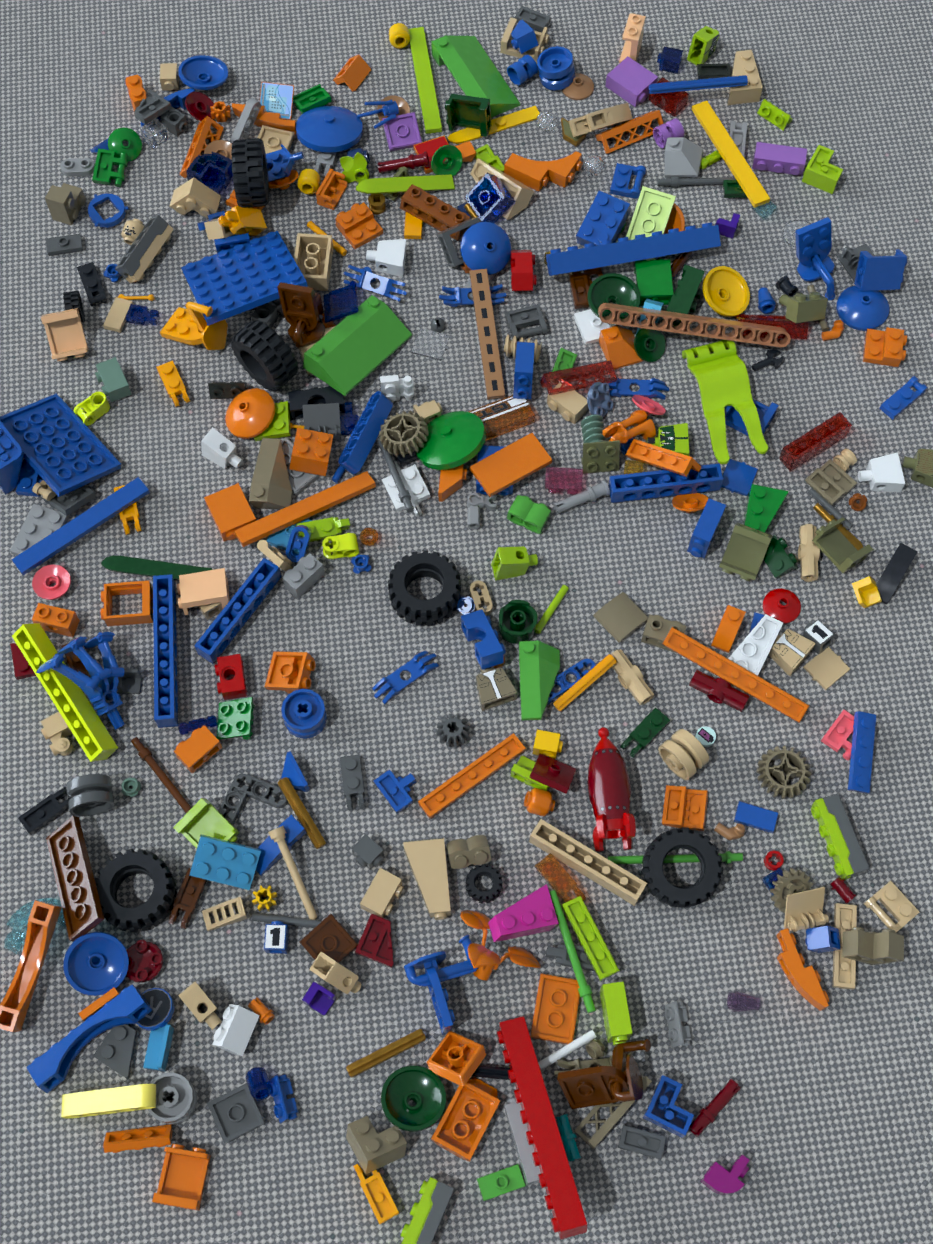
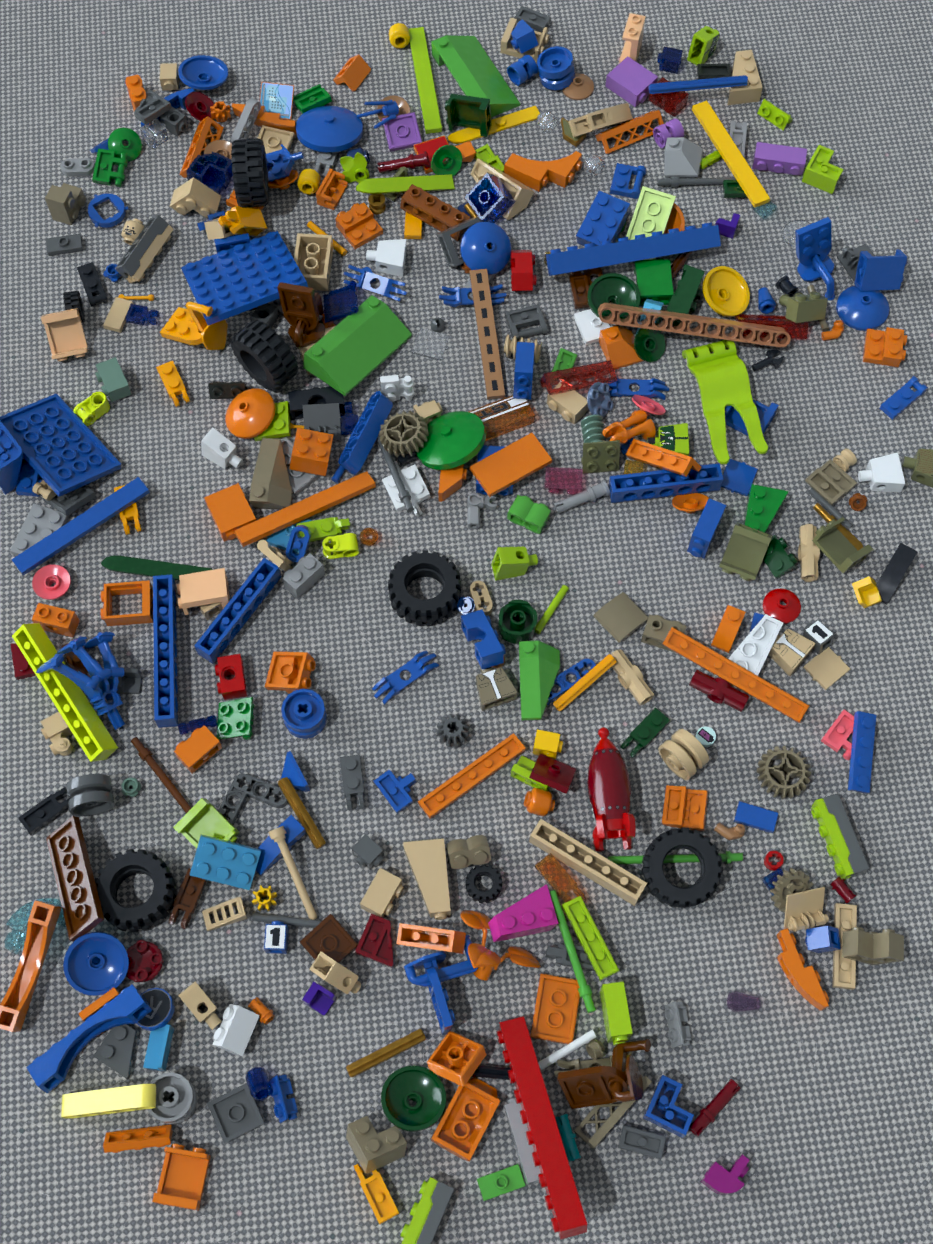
(361, 559): blue plate -> none
(431, 938): none -> orange brick
(815, 441): clear red brick -> none
(895, 903): tan plate -> none

